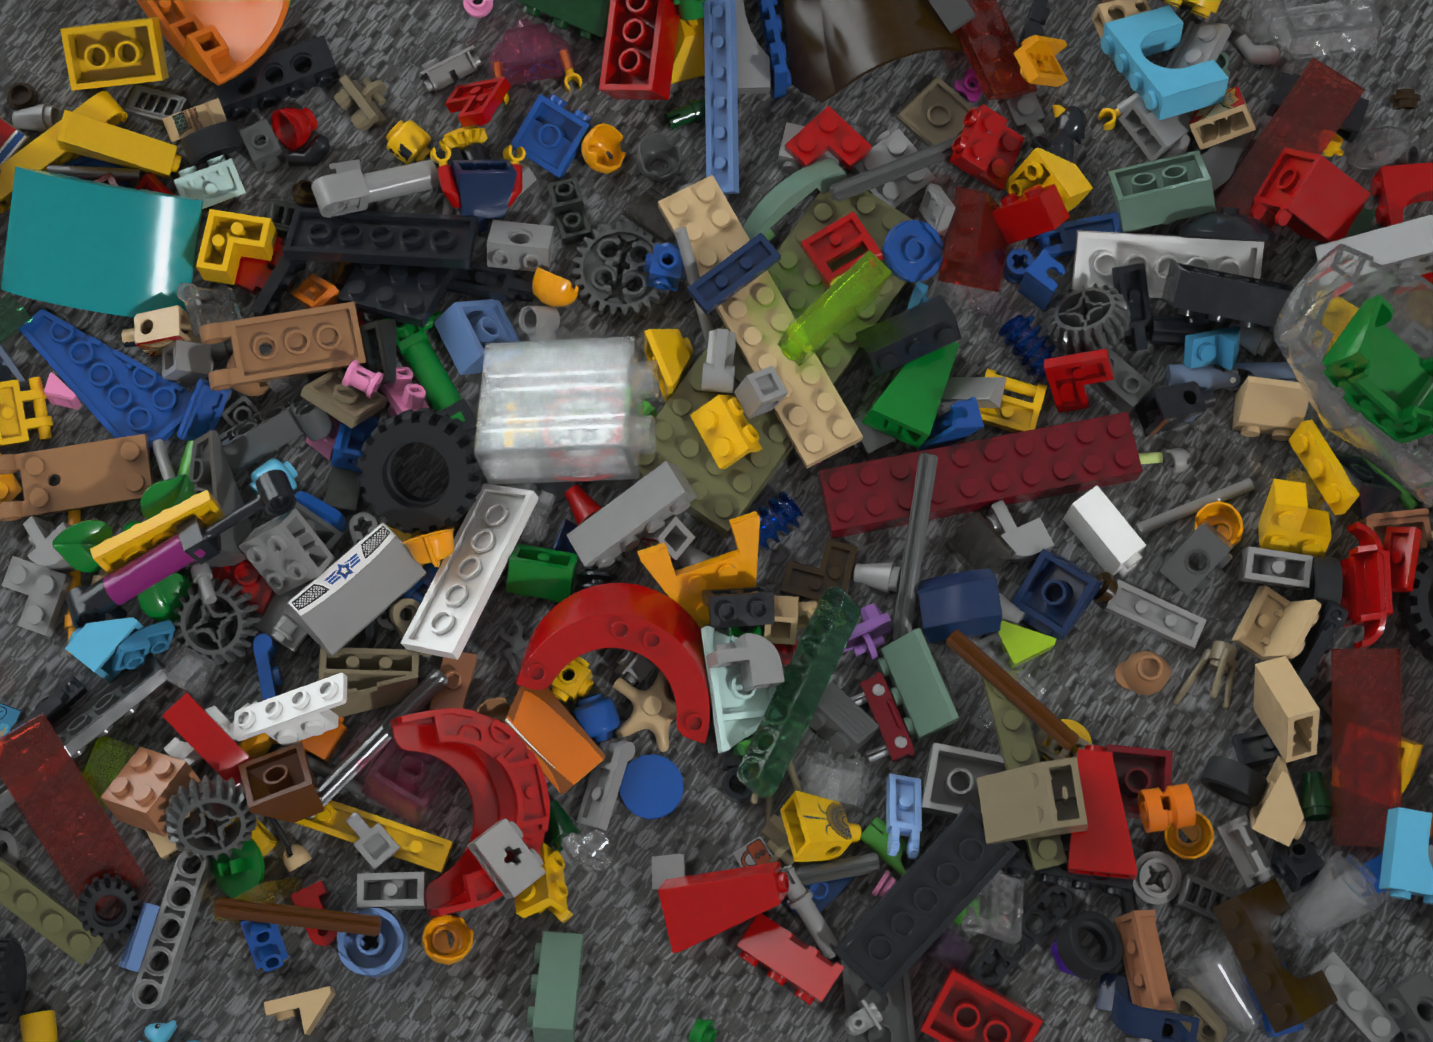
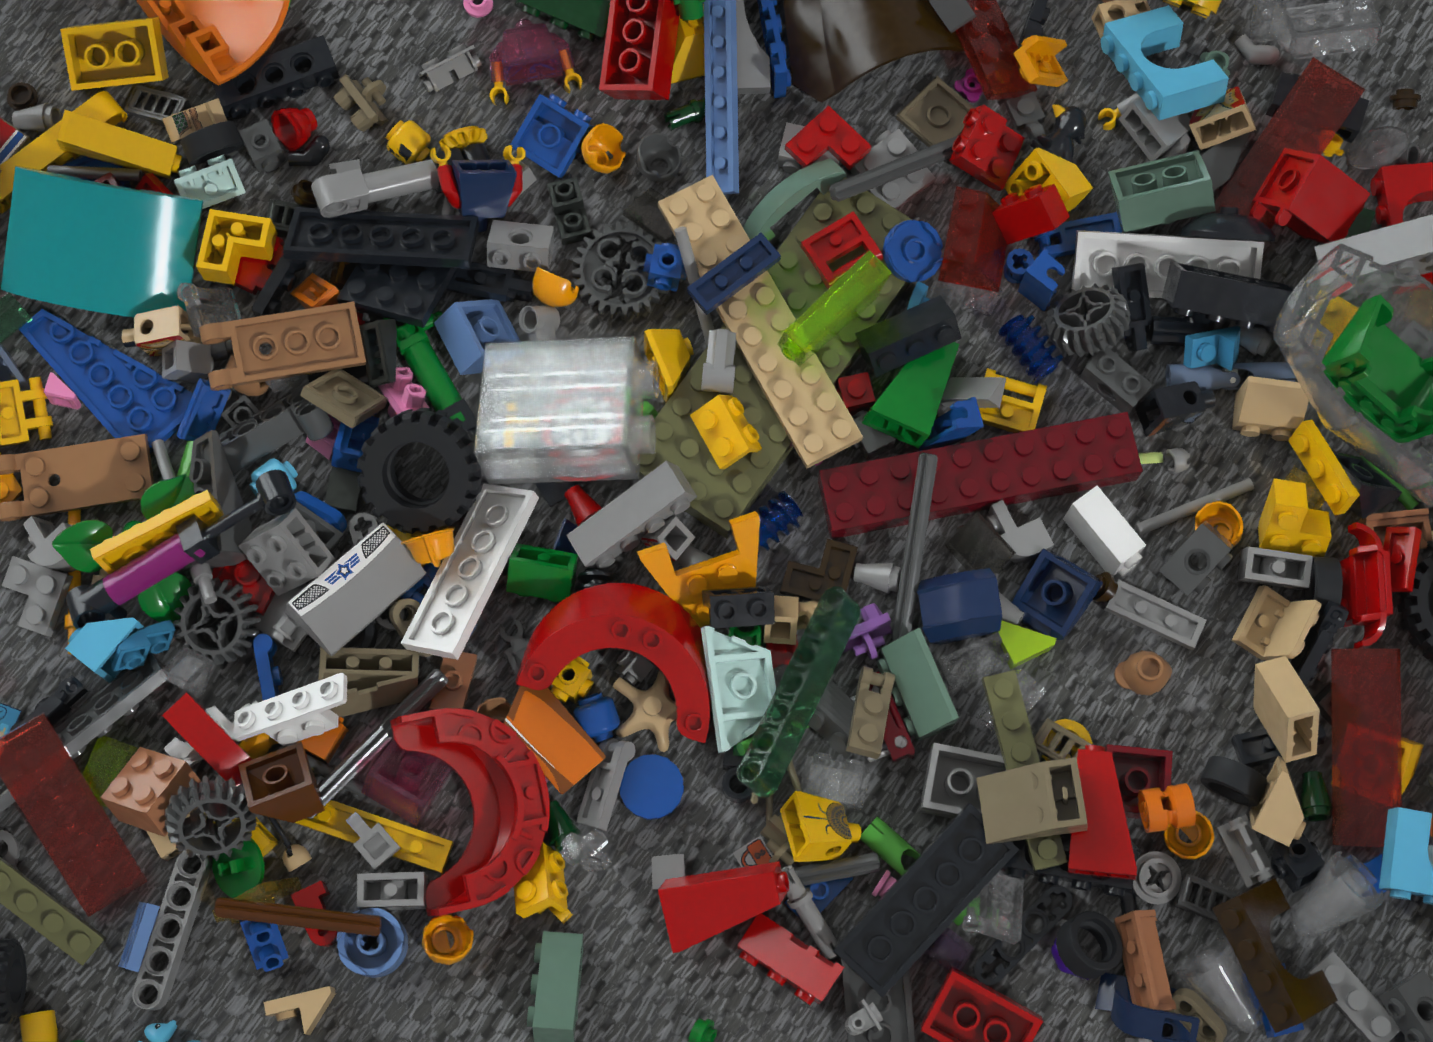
(108, 926): black tyre -> none
(362, 379): bright pink bush -> none
(477, 100): red plate -> none
(491, 850): light grey brick -> none
(536, 527): clear plate -> none
(757, 661): light grey brick -> none
(760, 392): light grey brick -> none
(856, 392): none -> red brick
(870, 713): none -> dark tan plate
(903, 813): light blue hinge -> none
(937, 208): light grey plate -> none
(1012, 690): reddish brown axle -> none
(1072, 372): red plate -> none
(1199, 44): light grey plate -> none
(1221, 660): dark tan plant -> none

